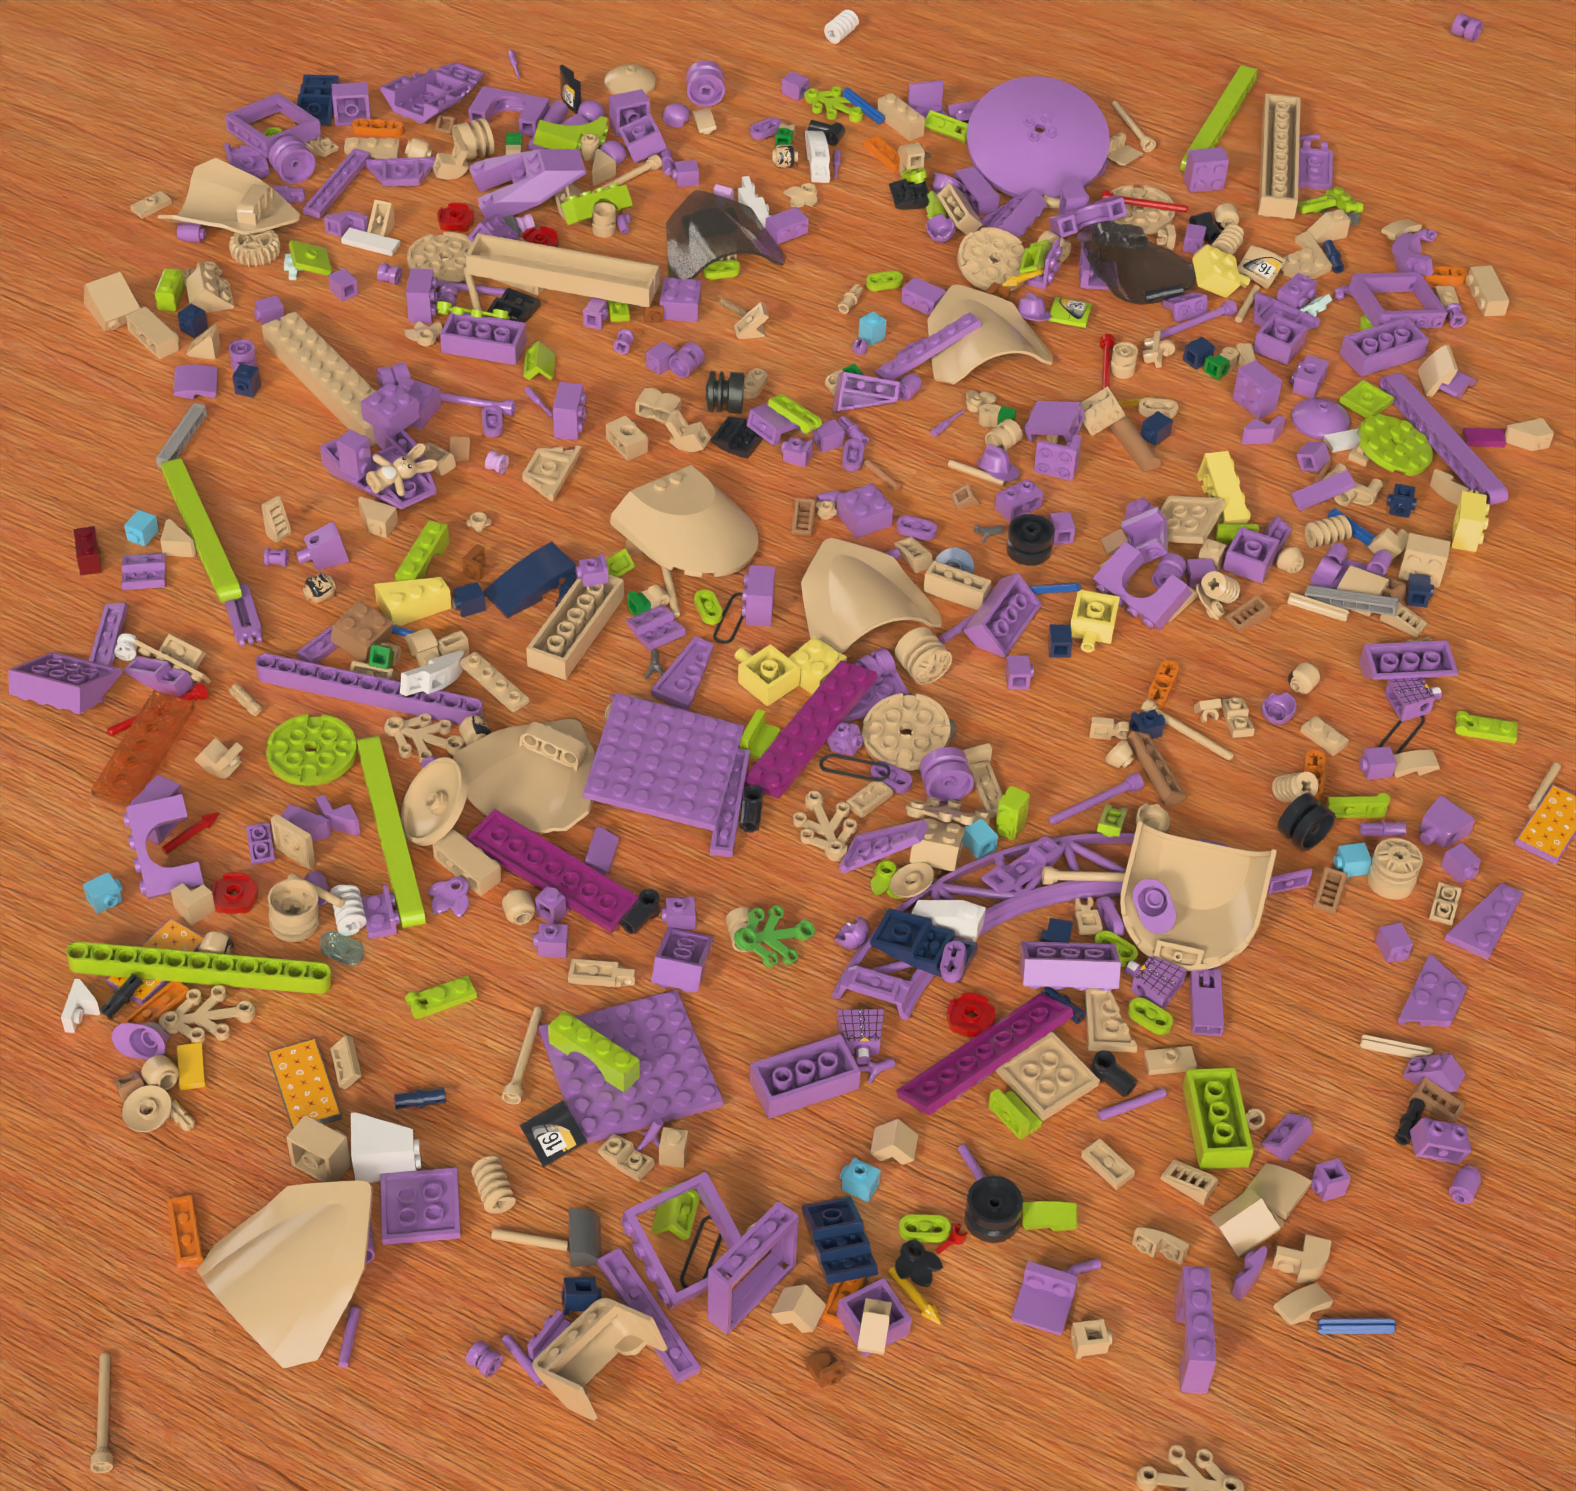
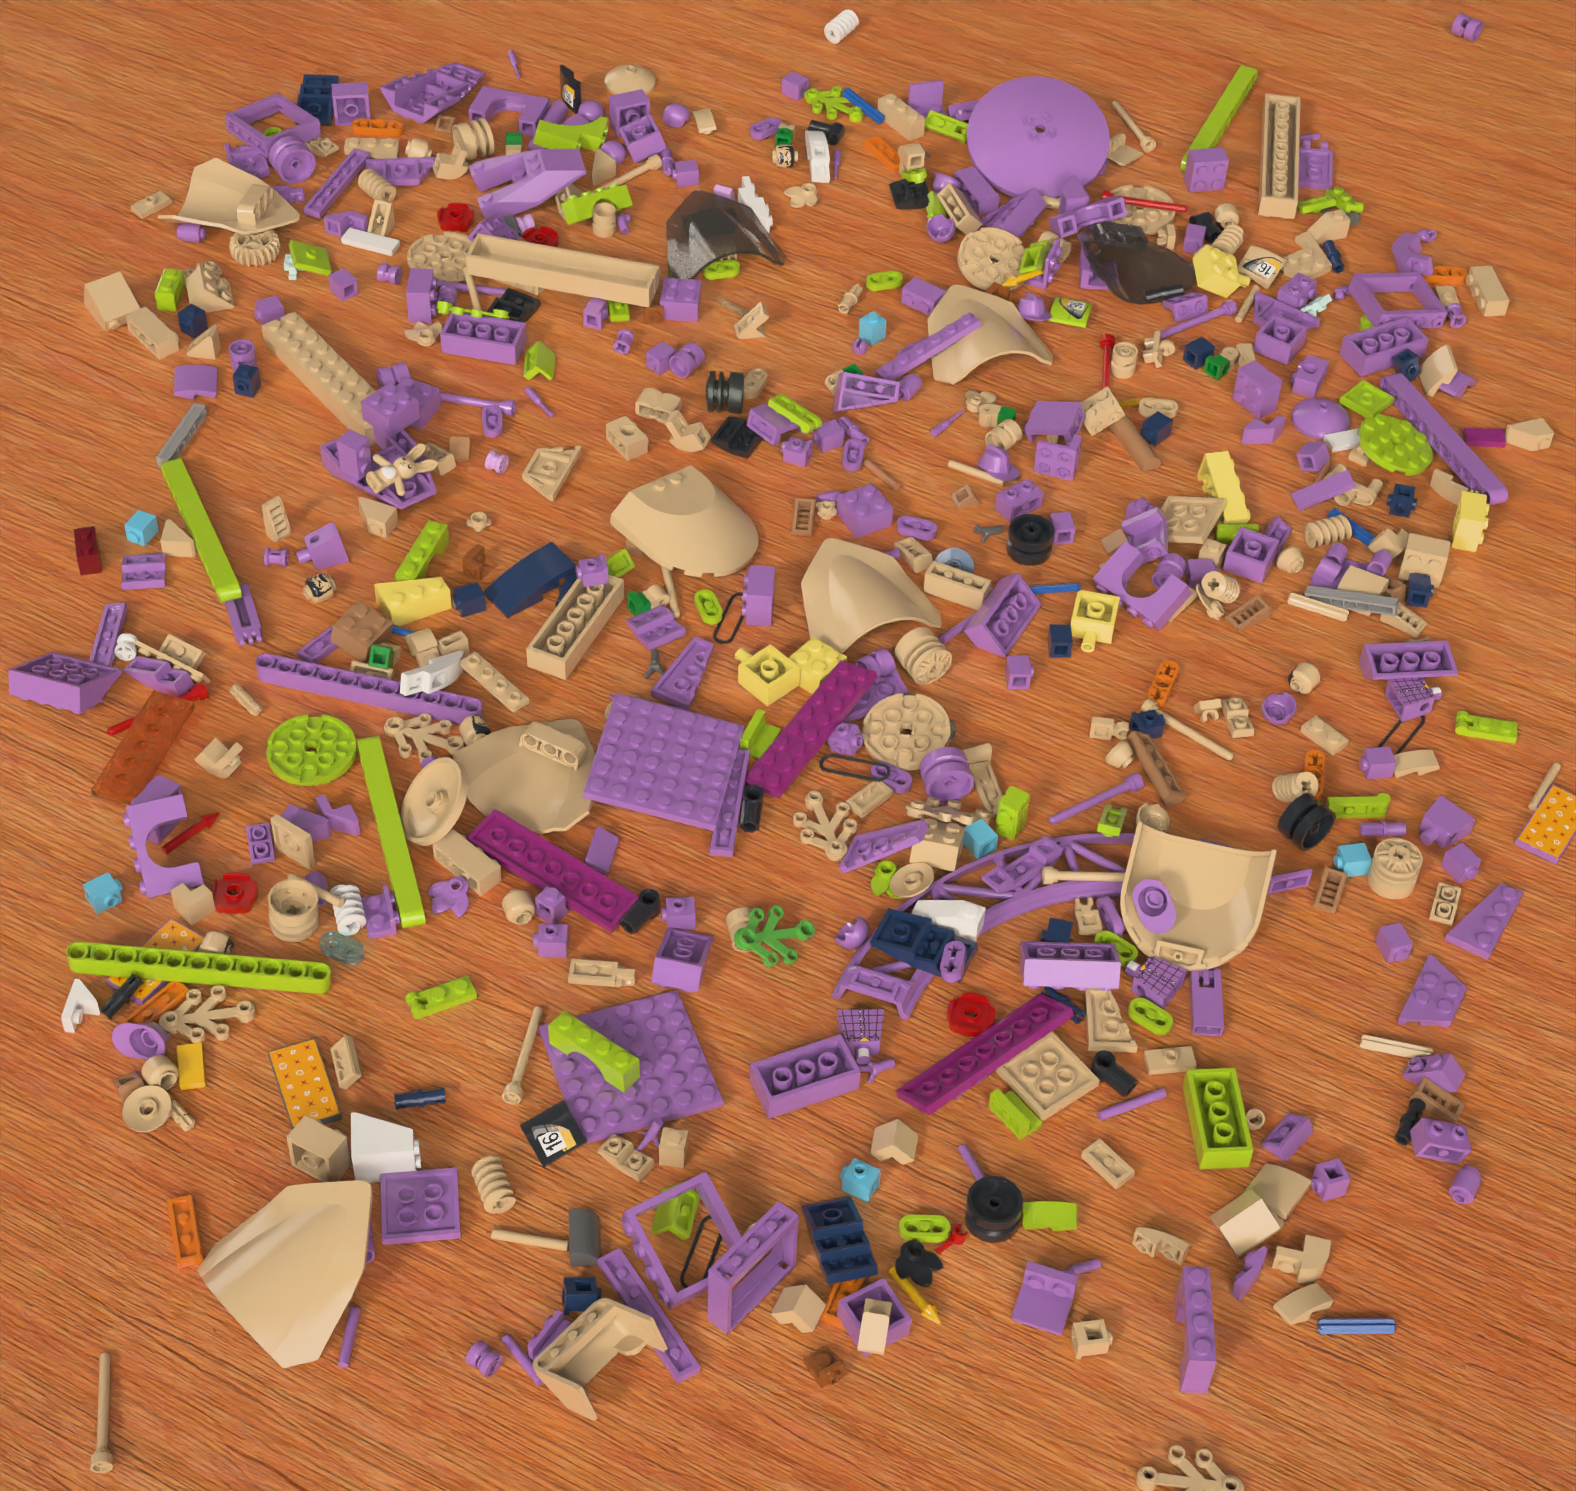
(376, 186): none -> tan piece
(569, 411): medium lavender brick -> none
(589, 144): tan brick -> none
(705, 83): medium lavender wheel -> none
(787, 225): medium lavender brick -> none
(1193, 1191): tan slope -> none
(1397, 228): tan slope -> none
(1409, 367): none -> dark blue brick

